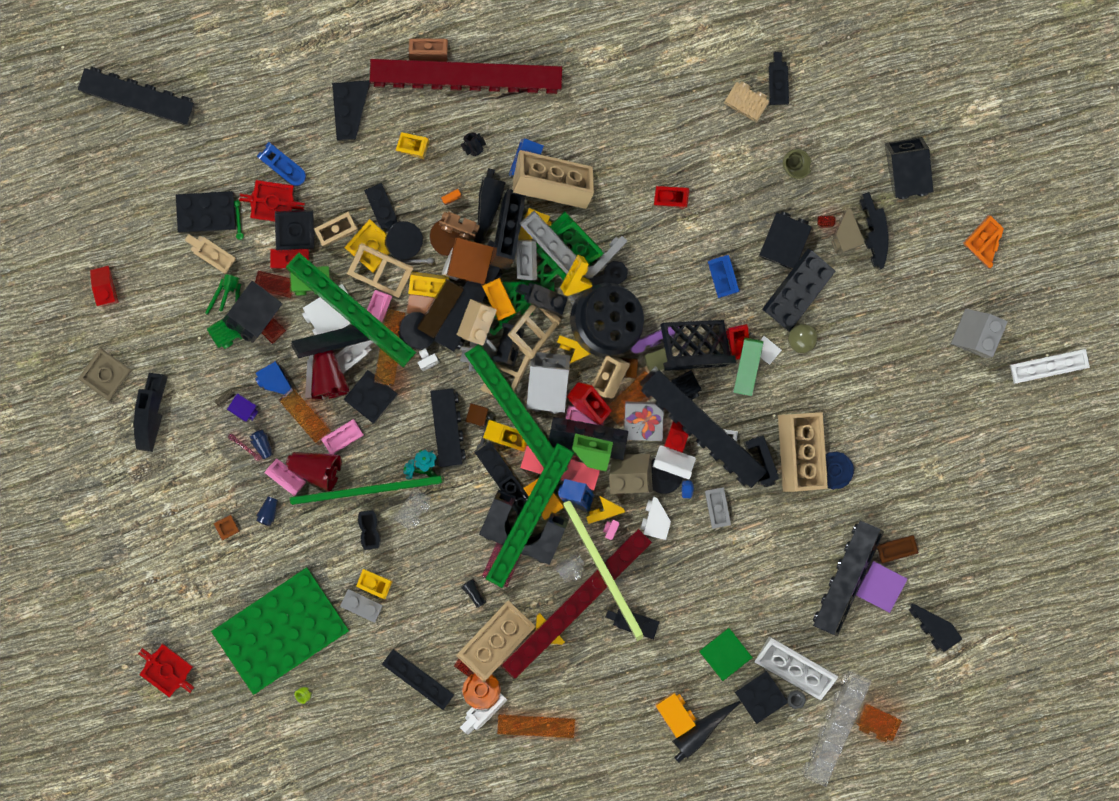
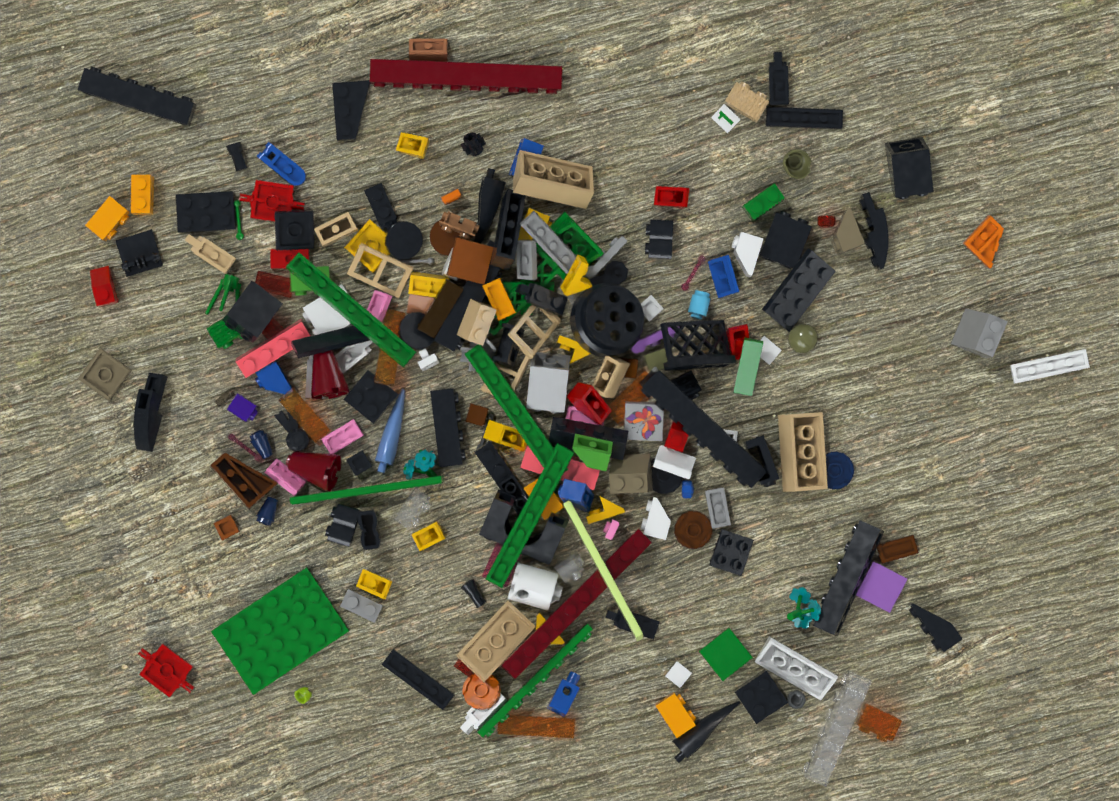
(107, 219): none -> light orange brick
(139, 253): none -> black hinge
(142, 194): none -> light orange brick
(235, 151): none -> black pin
(242, 480): none -> reddish brown wedge
(271, 348): none -> coral brick
(297, 439): none -> black piece
(343, 525): none -> black brick
(359, 463): none -> black plate
(390, 437): none -> medium blue piece
(428, 536): none -> yellow slope
(530, 686): none -> green plate
(534, 586): none -> white cylinder
(560, 702): none -> blue torso
(651, 308): none -> white tile
(660, 239): none -> black brick
(678, 674): none -> white tile
(693, 529): none -> reddish brown tile
(699, 304): none -> medium azure brick
(701, 259): none -> clear pink hinge
(725, 118): none -> white sticker
(731, 552): none -> black hinge
(746, 251): none -> white slope
(763, 202): none -> green brick
(802, 617): none -> teal plant
(804, 118): none -> black tile

